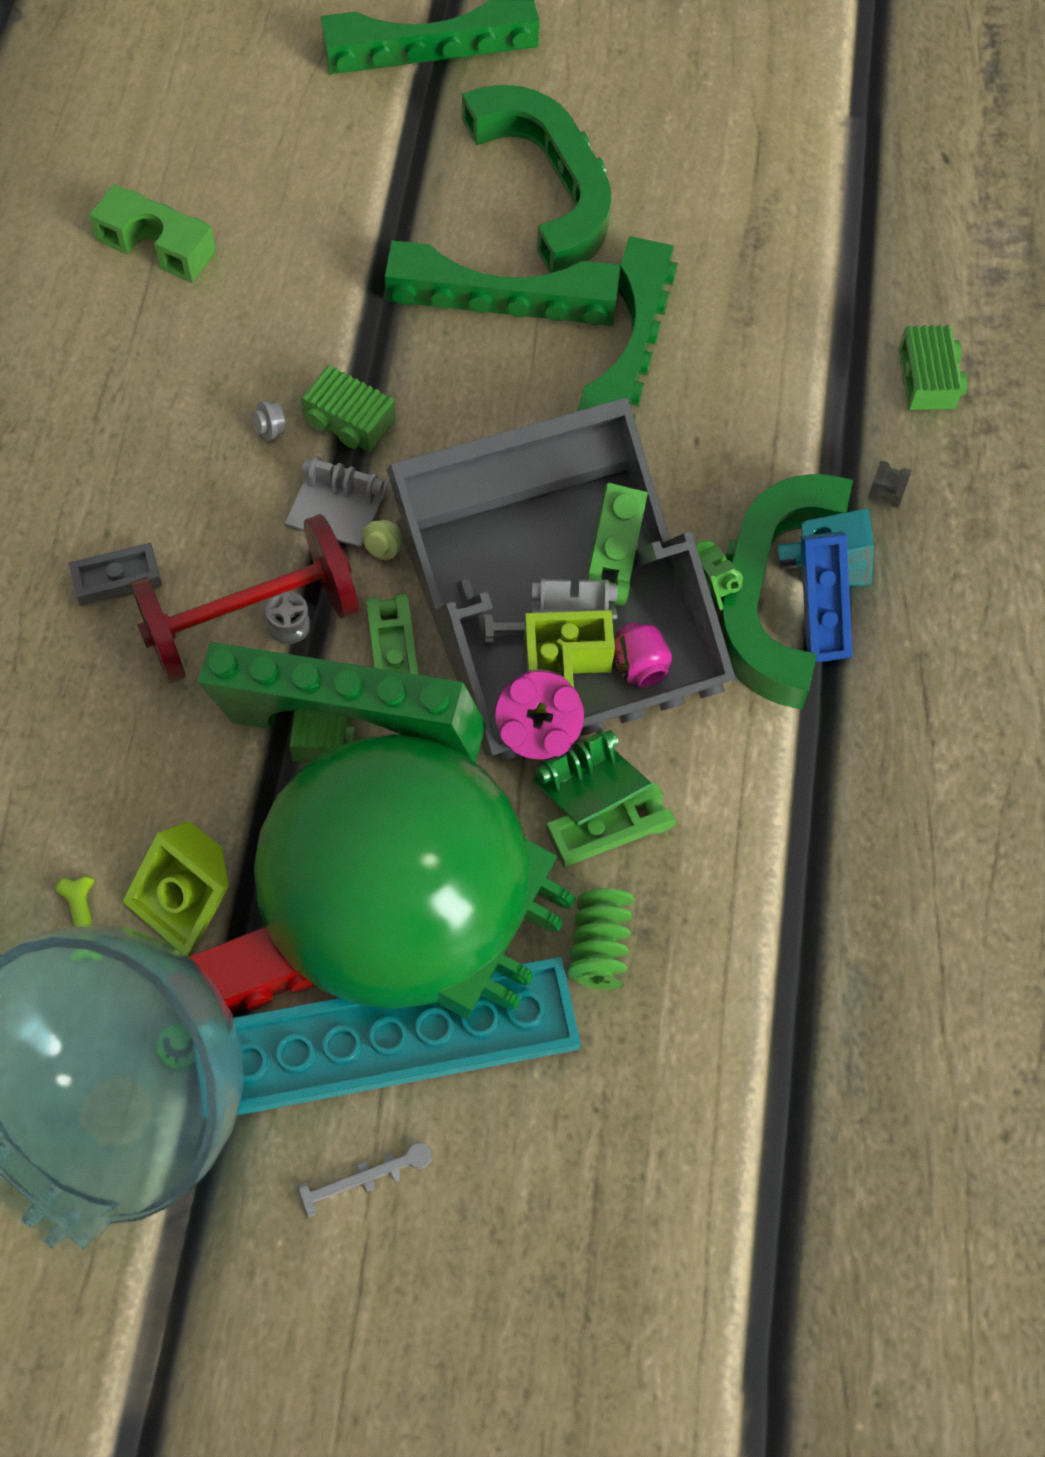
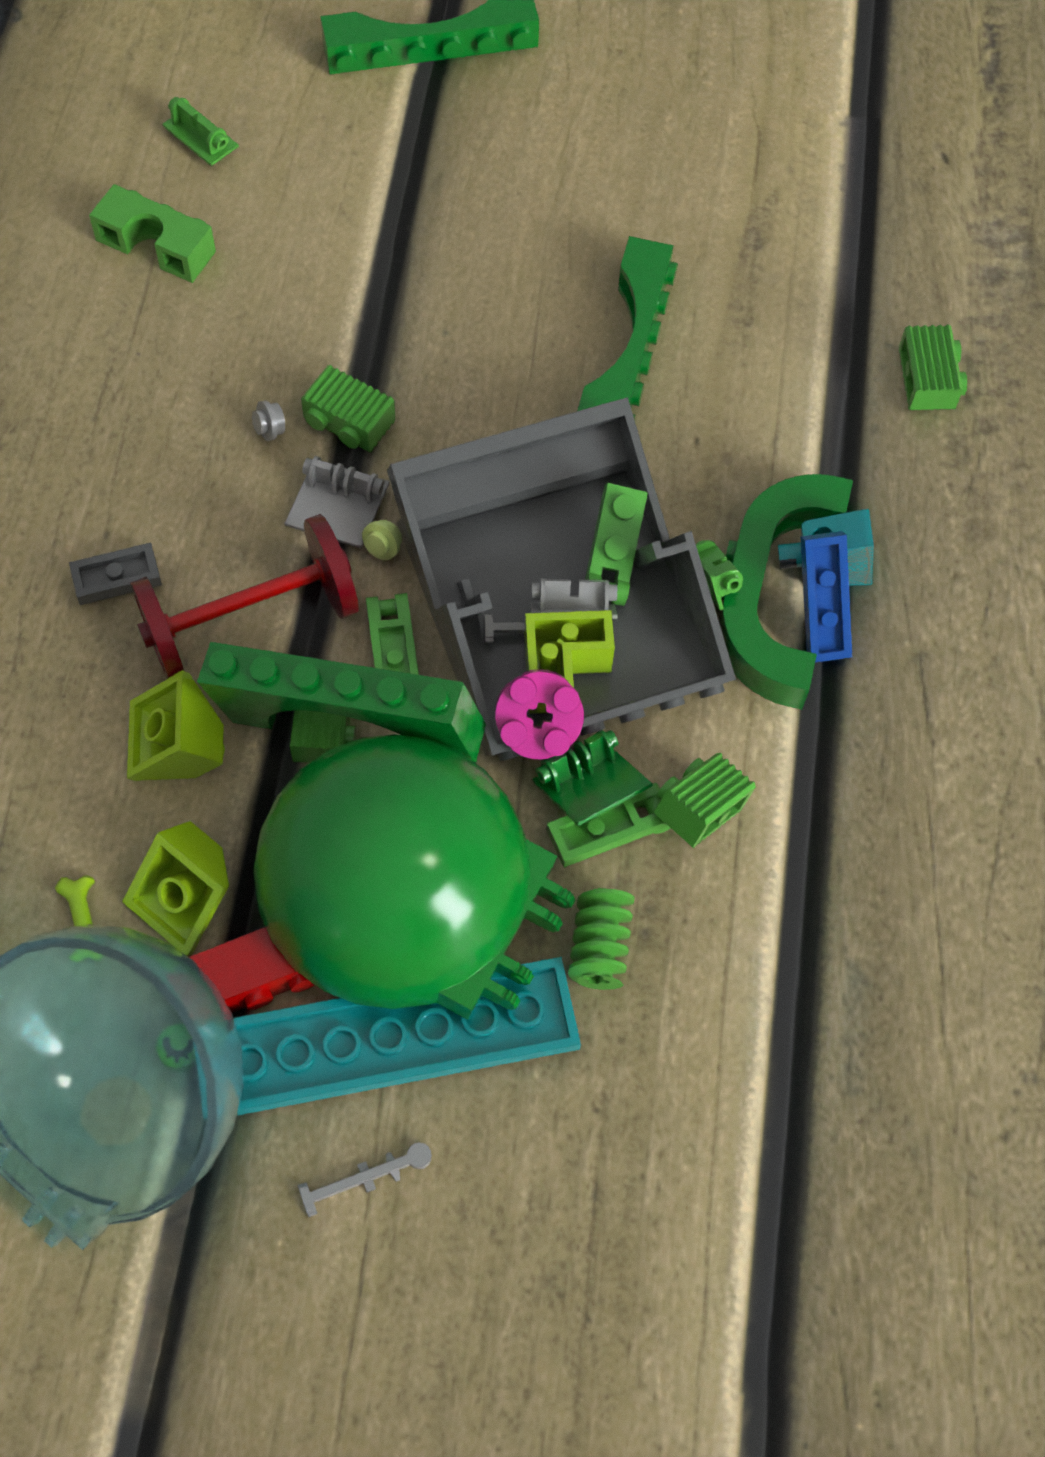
(173, 732): none -> lime slope
(198, 132): none -> bright green hinge
(284, 608): light grey wheel -> none
(531, 115): green arch -> none
(575, 294): green arch -> none
(641, 655): dark pink head -> none
(703, 798): none -> bright green brick
(889, 484): clear smoke wheel -> none

